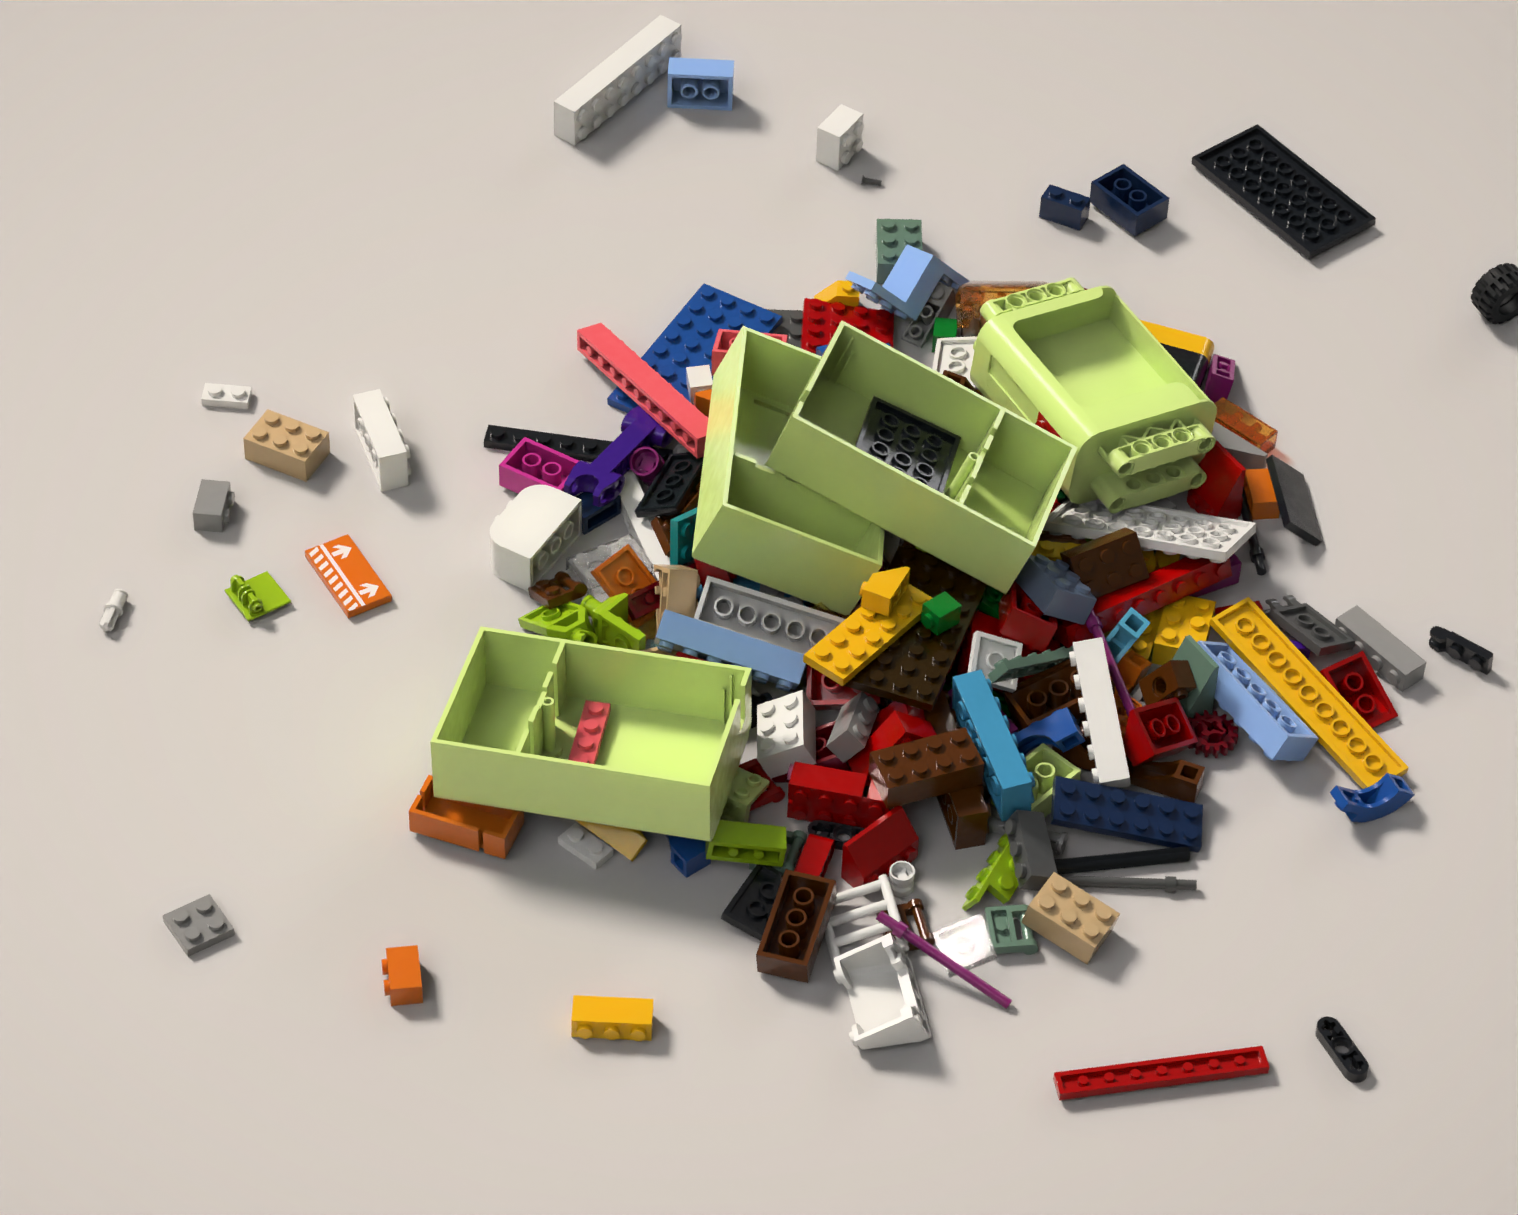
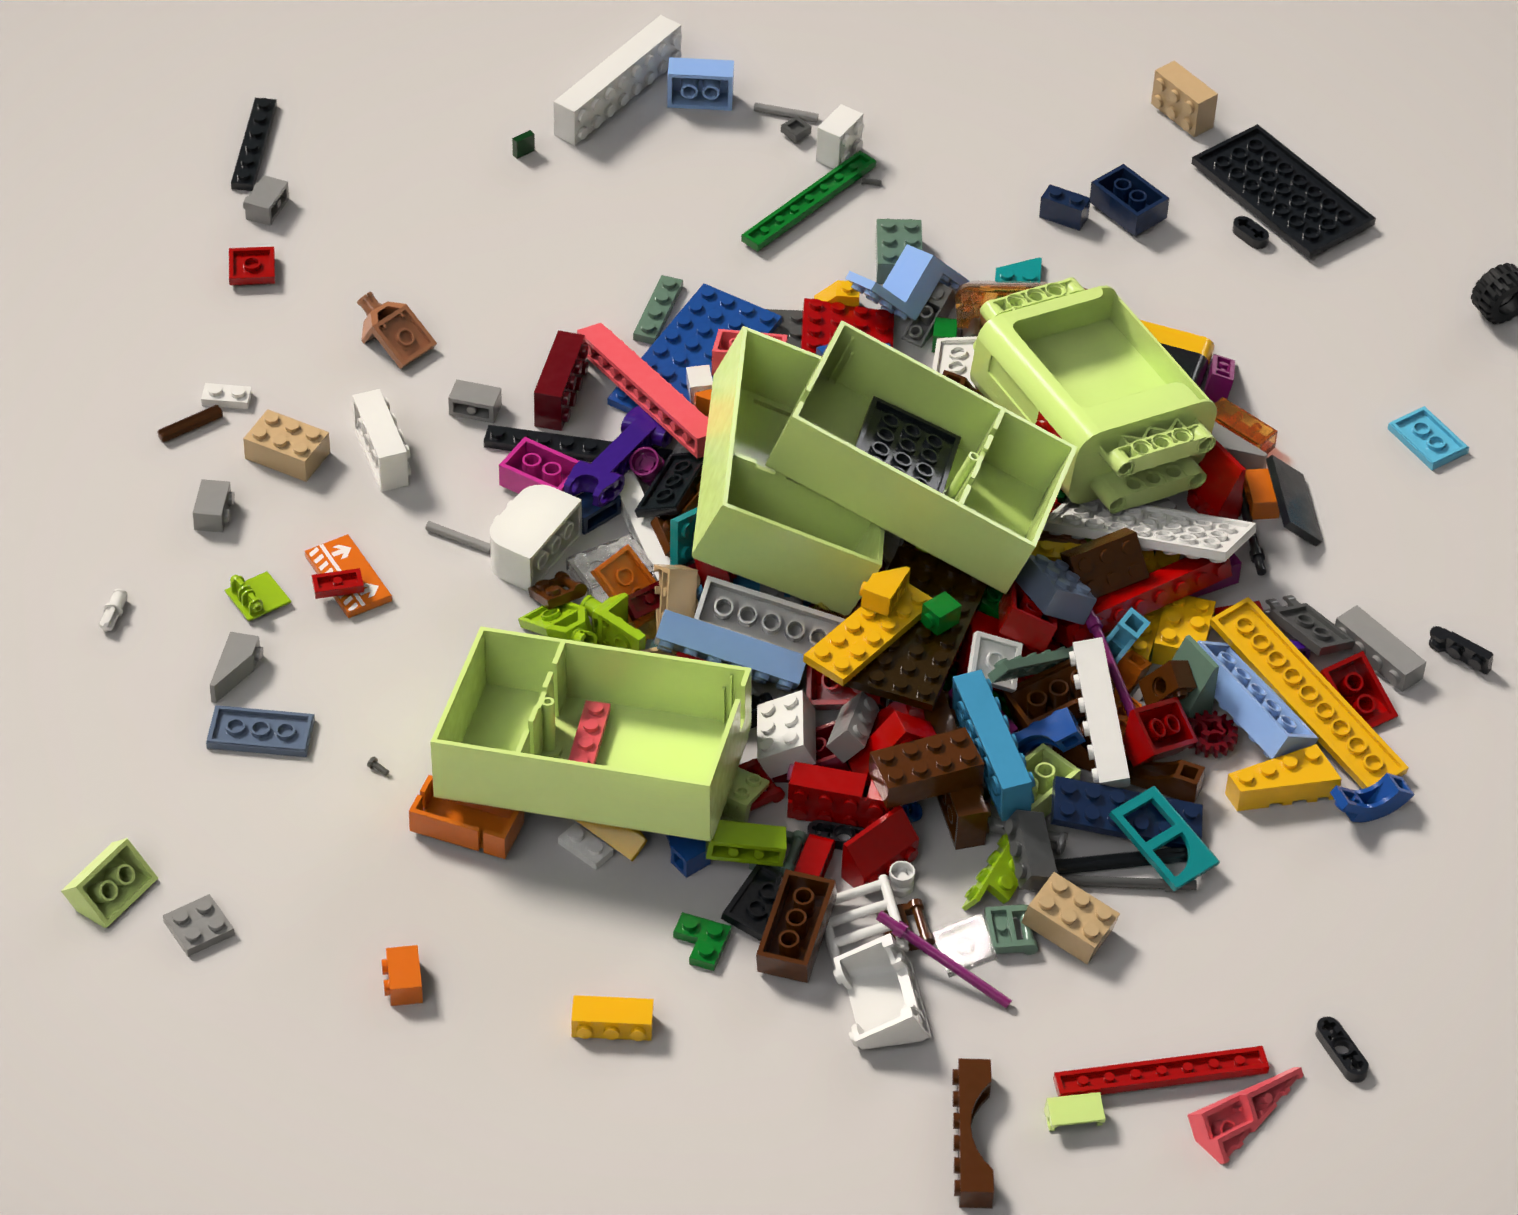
(110, 883): none -> yellowish green slope
(190, 423): none -> reddish brown axle
(235, 663): none -> light grey slope
(251, 265): none -> red plate
(254, 144): none -> black plate
(260, 731): none -> sand blue tile
(266, 200): none -> light grey brick
(337, 583): none -> red plate
(373, 762): none -> dark grey piece
(395, 329): none -> nougat plate
(457, 536): none -> light grey bar
(475, 401): none -> light grey brick
(523, 144): none -> dark green tile
(560, 380): none -> dark red brick
(658, 309): none -> sand green plate
(708, 937): none -> green plate
(787, 112): none -> light grey bar
(796, 129): none -> dark grey plate
(808, 201): none -> green plate
(915, 813): none -> blue hinge
(976, 1177): none -> reddish brown arch
(1022, 271): none -> teal wing
(1074, 1110): none -> yellowish green hinge
(1184, 98): none -> tan brick
(1199, 855): none -> teal window
(1229, 1121): none -> coral wedge
(1250, 232): none -> black beam
(1284, 779): none -> yellow wedge
(1428, 438): none -> medium azure tile

